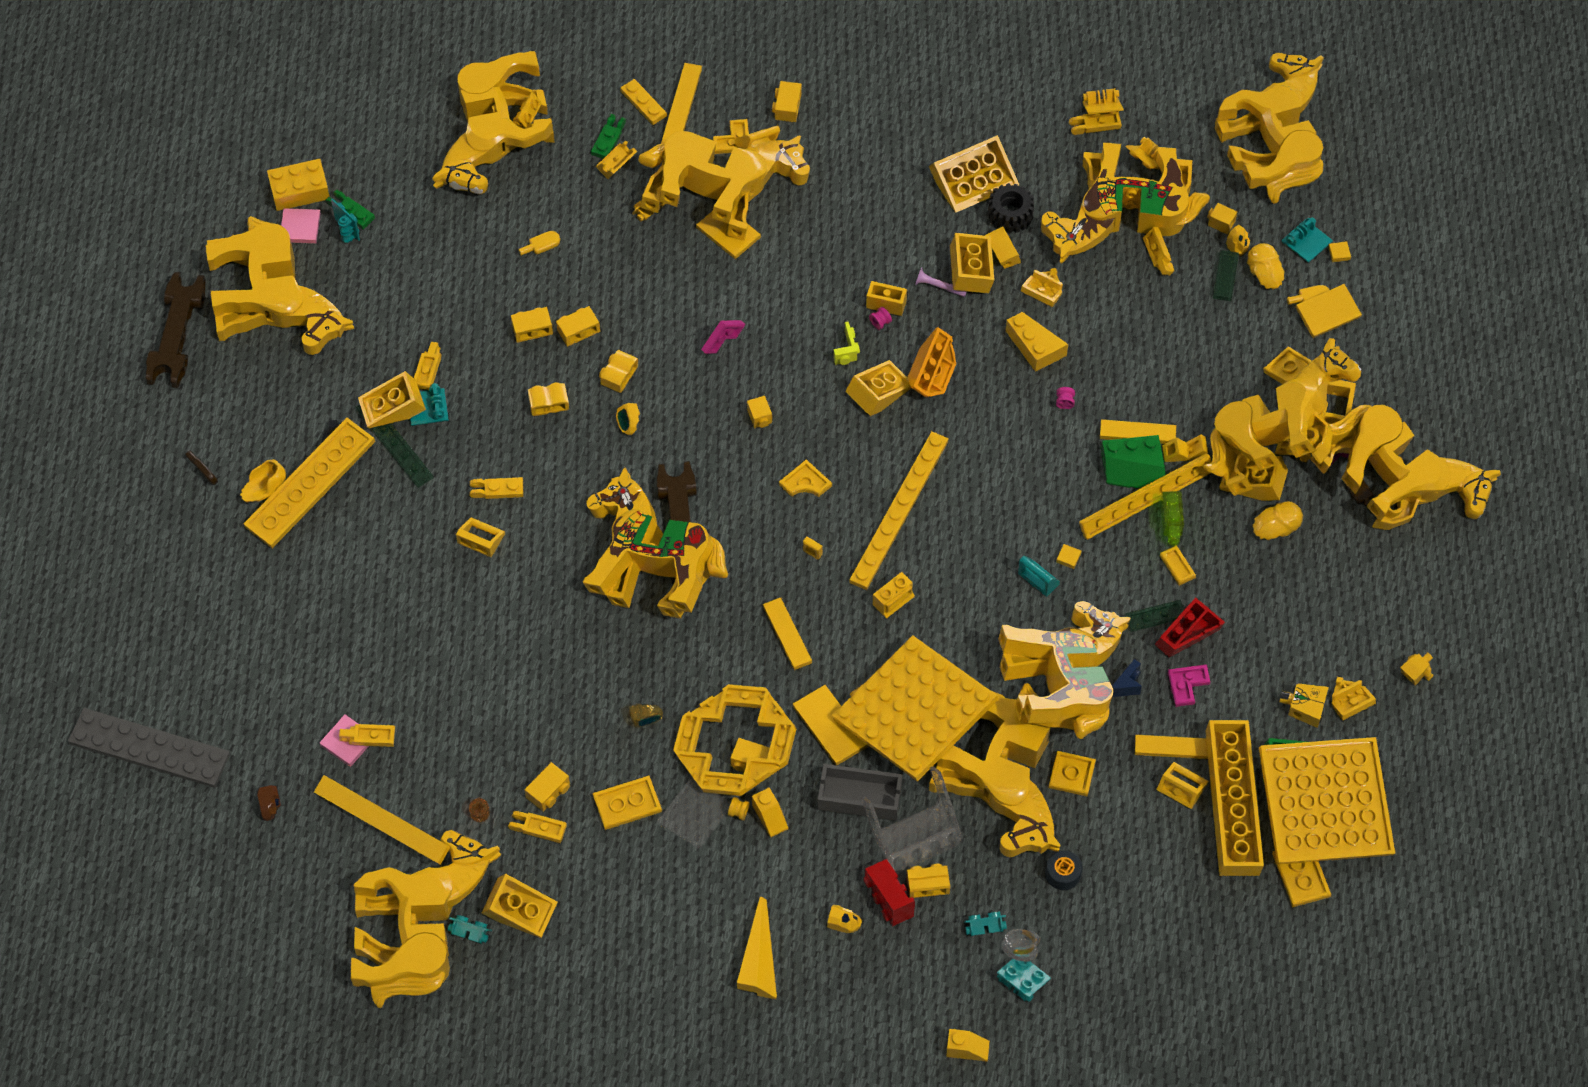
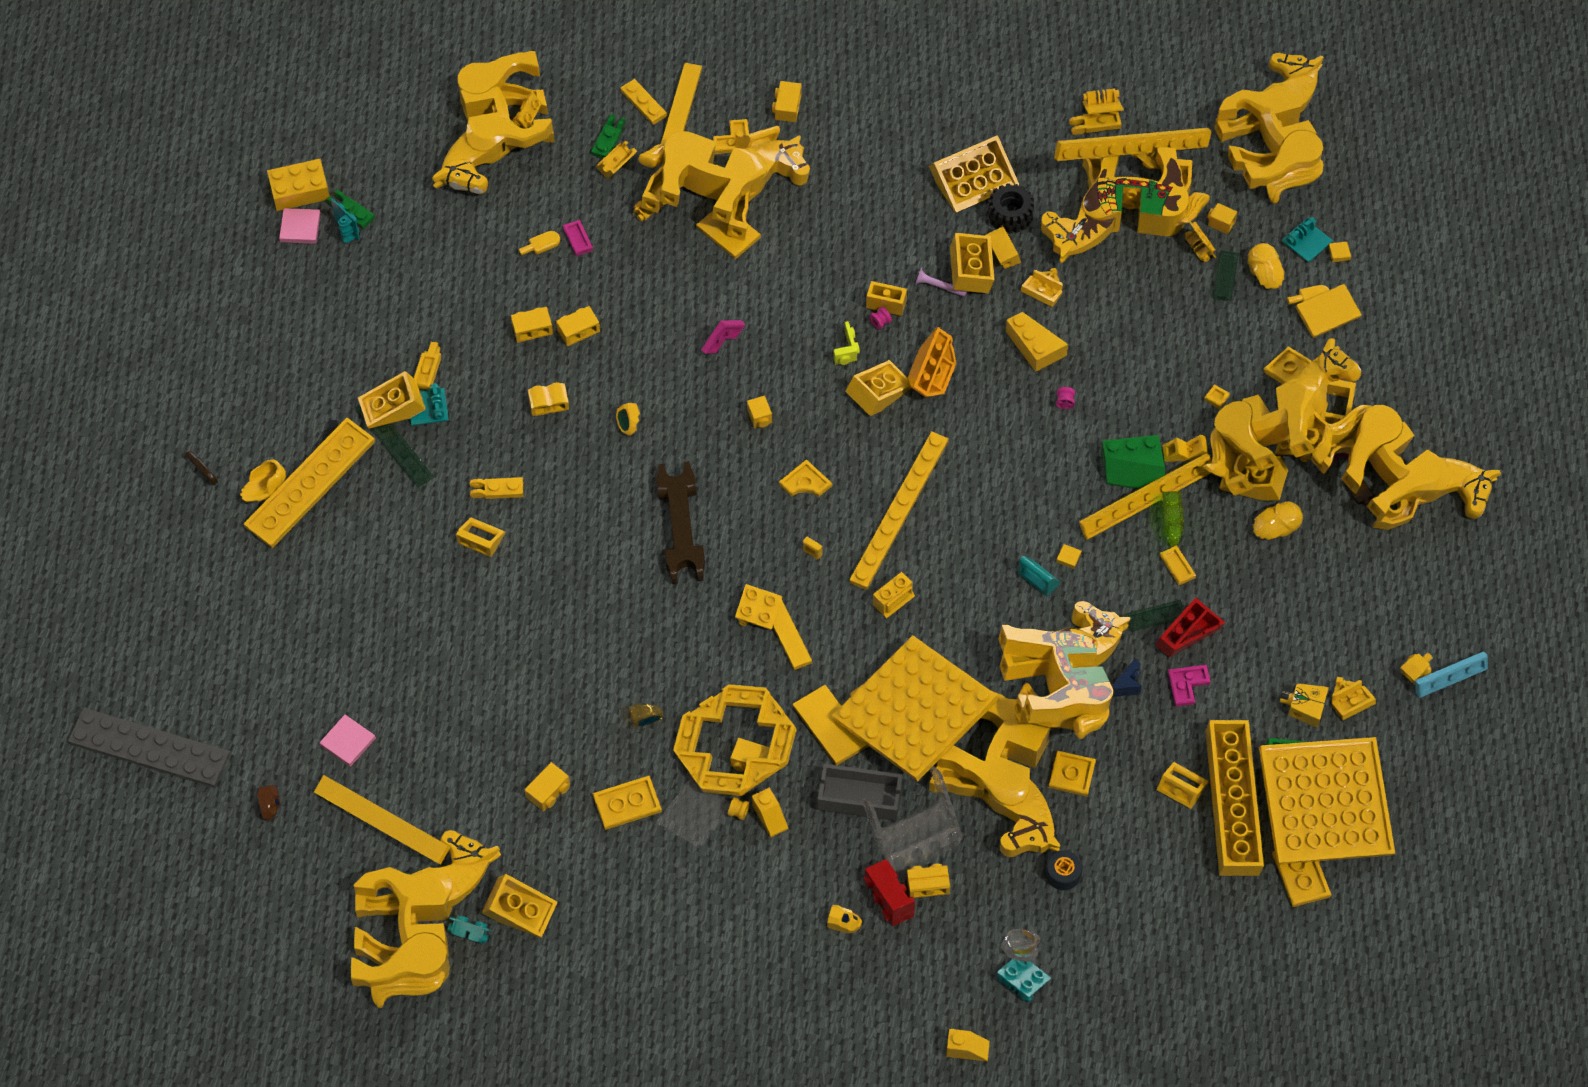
(169, 356): dark brown piece -> none
(274, 293): yellow animal -> none
(369, 735): yellow hinge -> none
(481, 814): clear orange wheel -> none
(539, 826): yellow hinge -> none
(577, 238): none -> dark pink tile
(618, 371): yellow brick -> none
(640, 545): yellow animal -> none
(757, 966): yellow wedge -> none
(758, 607): none -> yellow hinge
(977, 924): teal hinge -> none
(1122, 429): yellow tile -> none
(1131, 144): none -> yellow plate
(1158, 251): yellow hinge -> none
(1171, 746): yellow tile -> none
(1199, 242): none -> yellow hinge
(1217, 396): none -> yellow tile
(1238, 240): yellow rock -> none
(1451, 674): none -> medium azure tile

